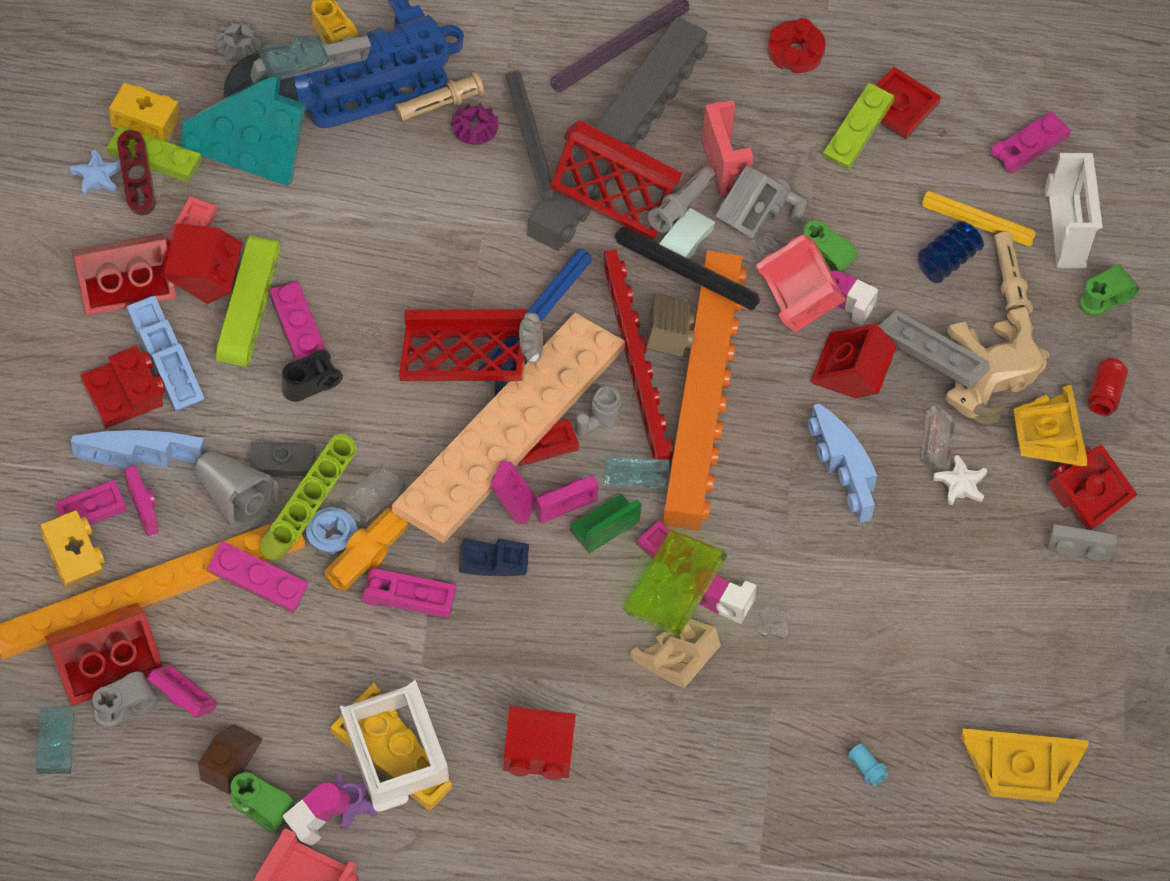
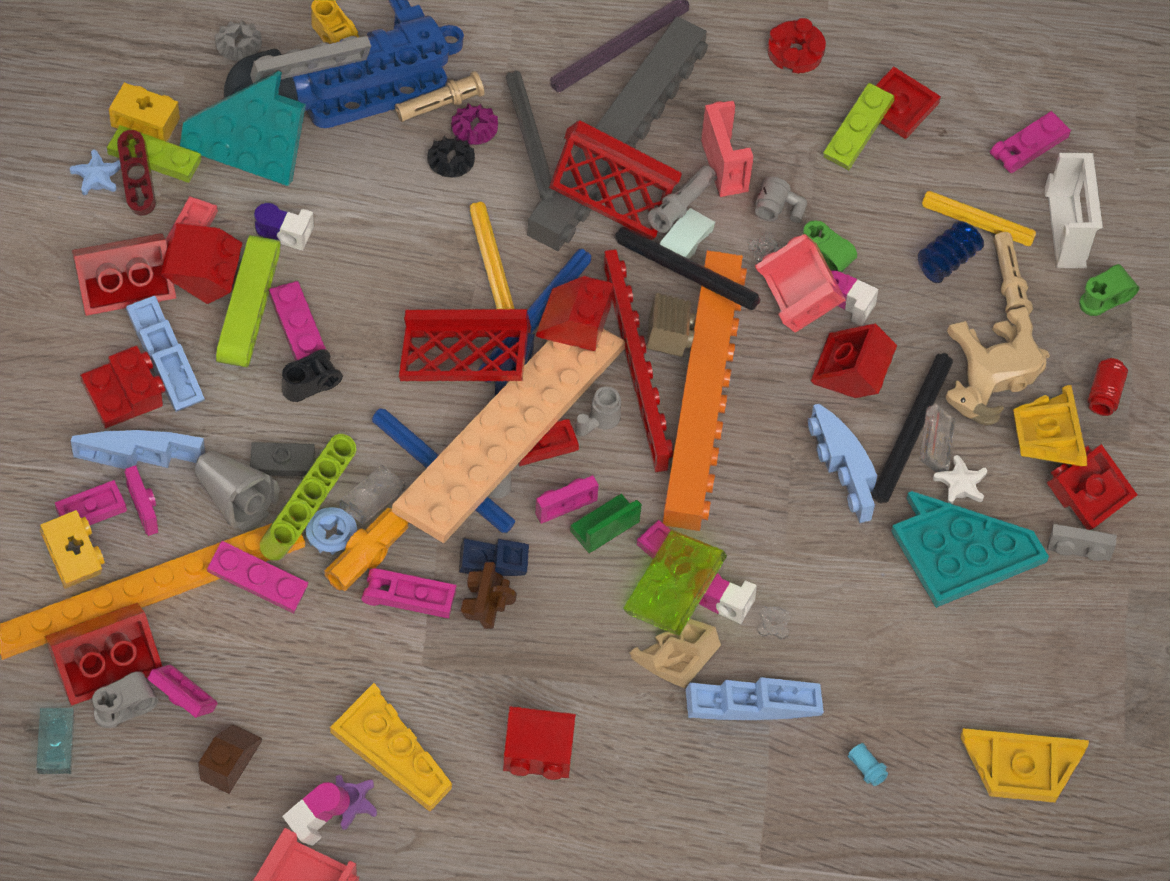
(264, 805): bright green piece -> none
(280, 225): none -> leg
(295, 57): clear light blue slope -> none
(396, 790): white piece -> none
(426, 456): none -> blue axle
(458, 165): none -> black gear
(491, 256): none -> yellow axle
(492, 595): none -> reddish brown hips
(513, 492): dark pink plate -> none
(531, 337): light grey gear -> none
(577, 313): none -> red slope
(639, 472): clear light blue plate -> none
(749, 201): light grey brick -> none
(754, 701): none -> light blue slope
(912, 428): none -> black axle
(935, 349): light grey plate -> none
(962, 549): none -> teal wing

